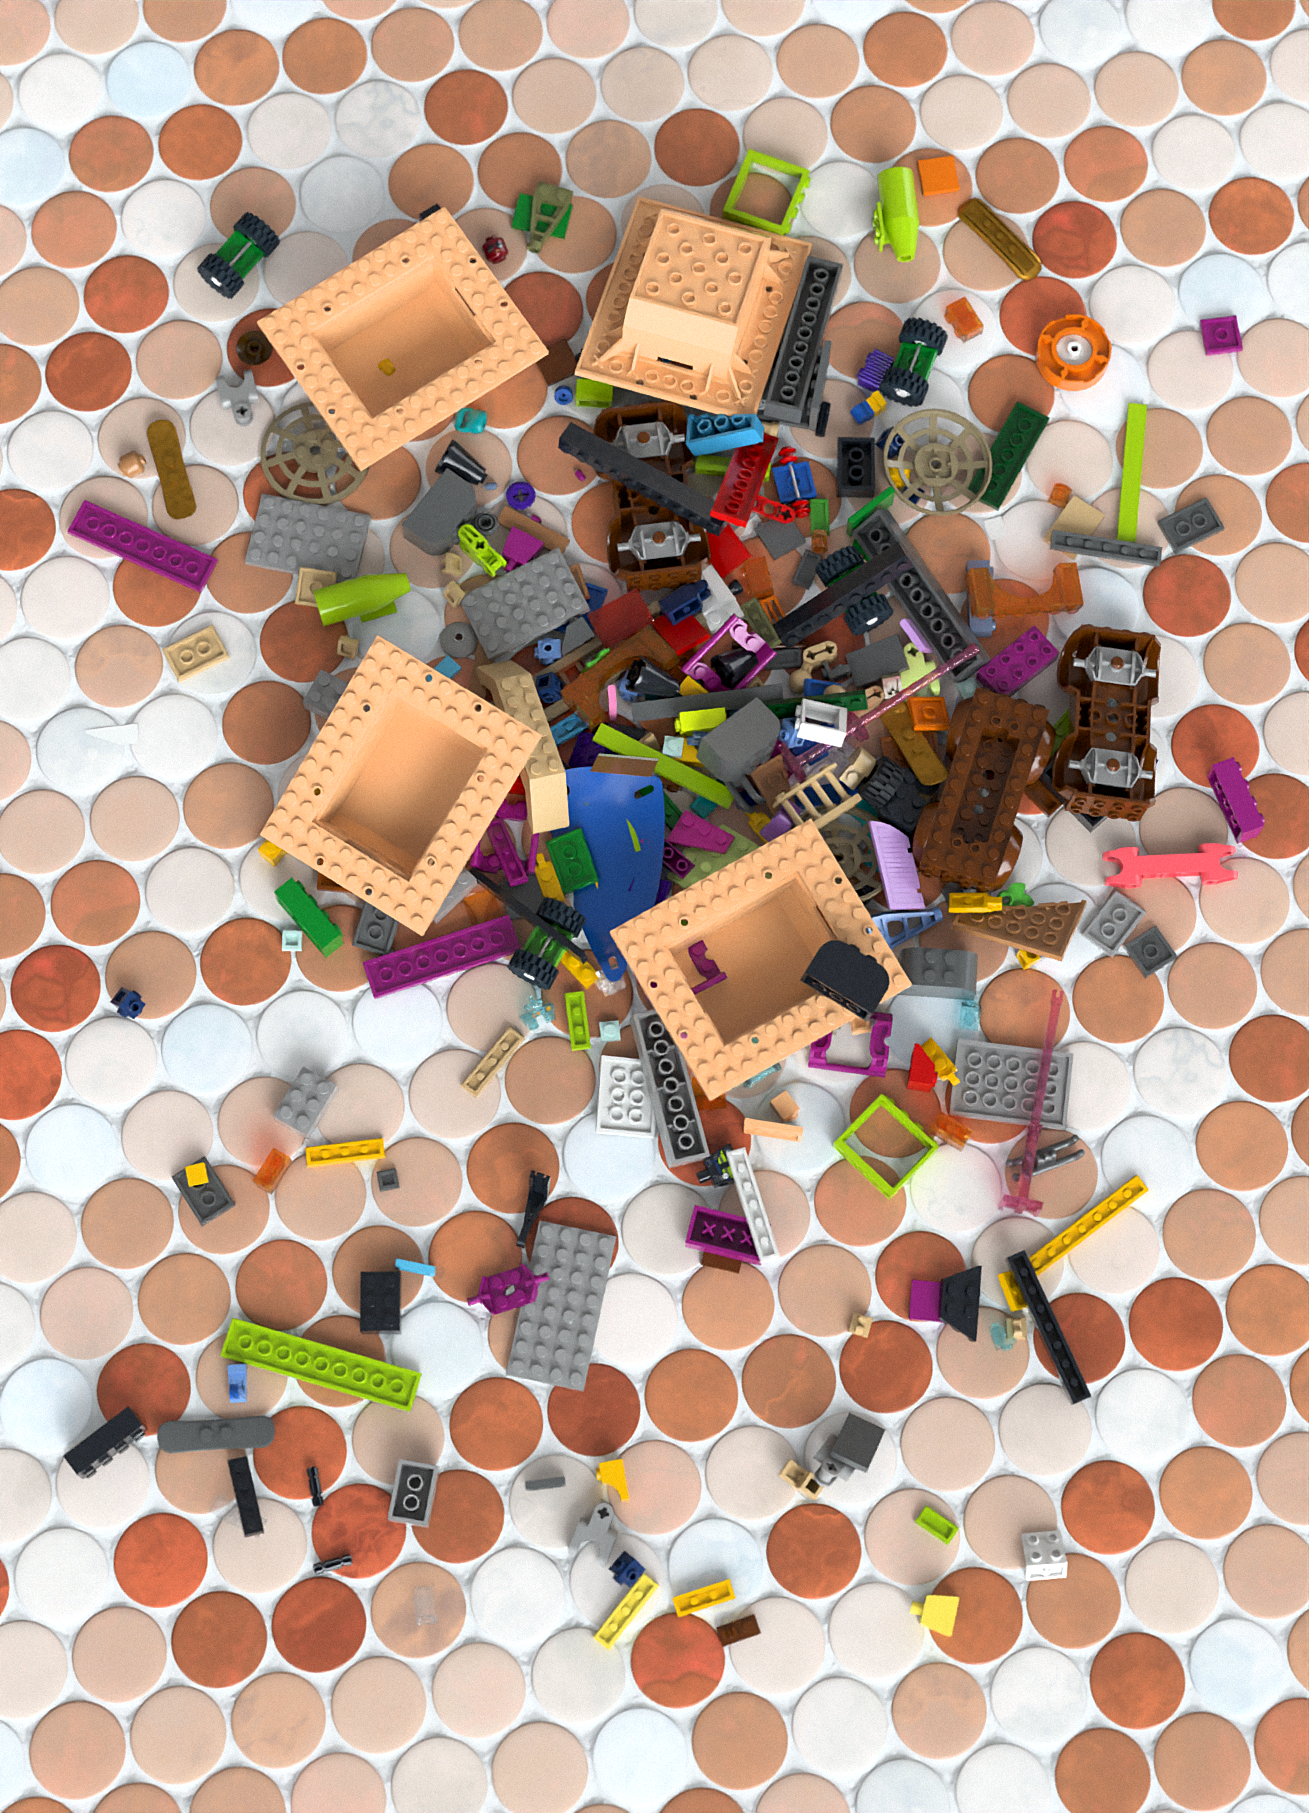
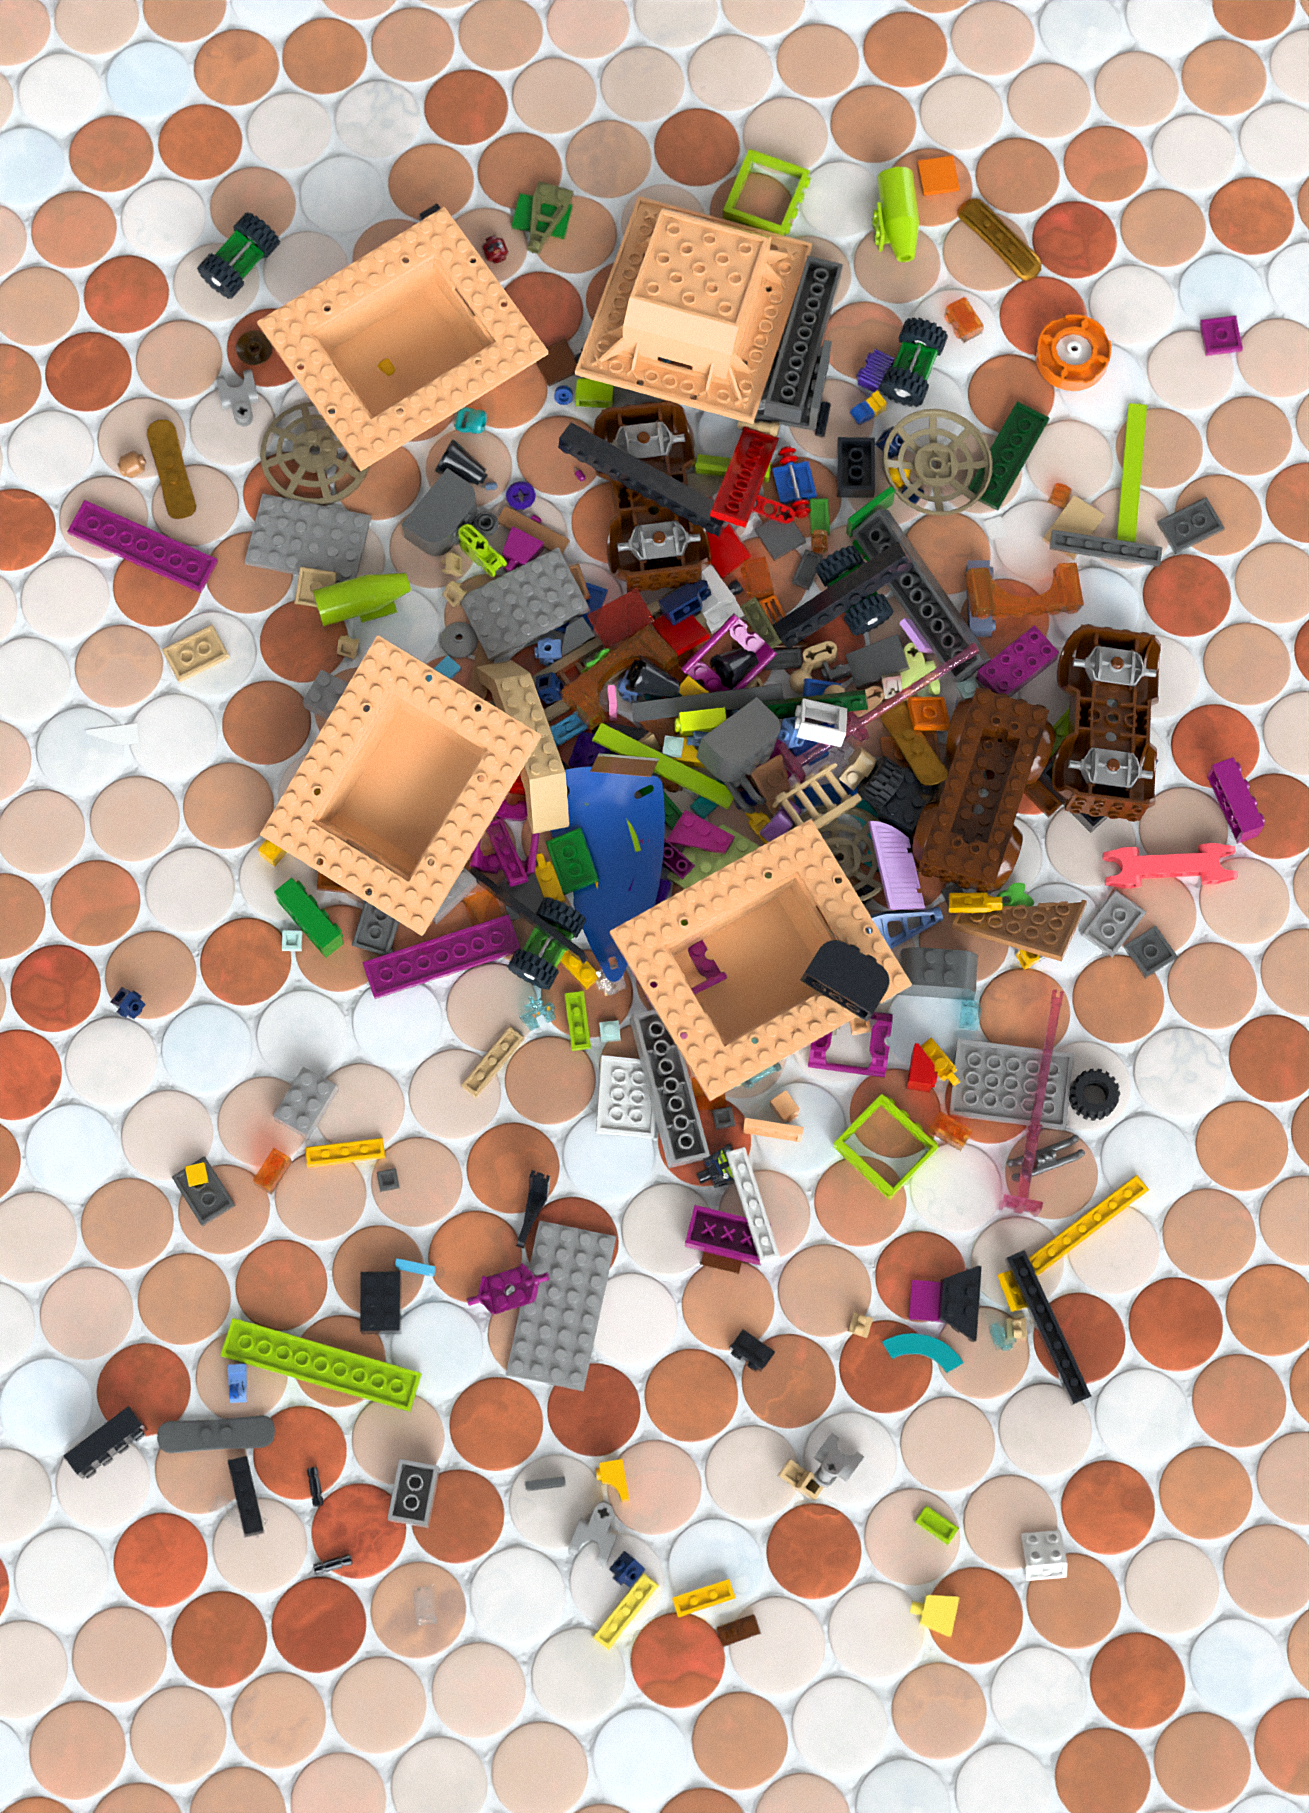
(722, 432): dark azure wedge -> none
(723, 1118): none -> dark grey tile
(751, 1350): none -> black bracket
(857, 1443): dark grey tile -> none
(923, 1345): none -> teal tile
(1098, 1079): none -> black tyre

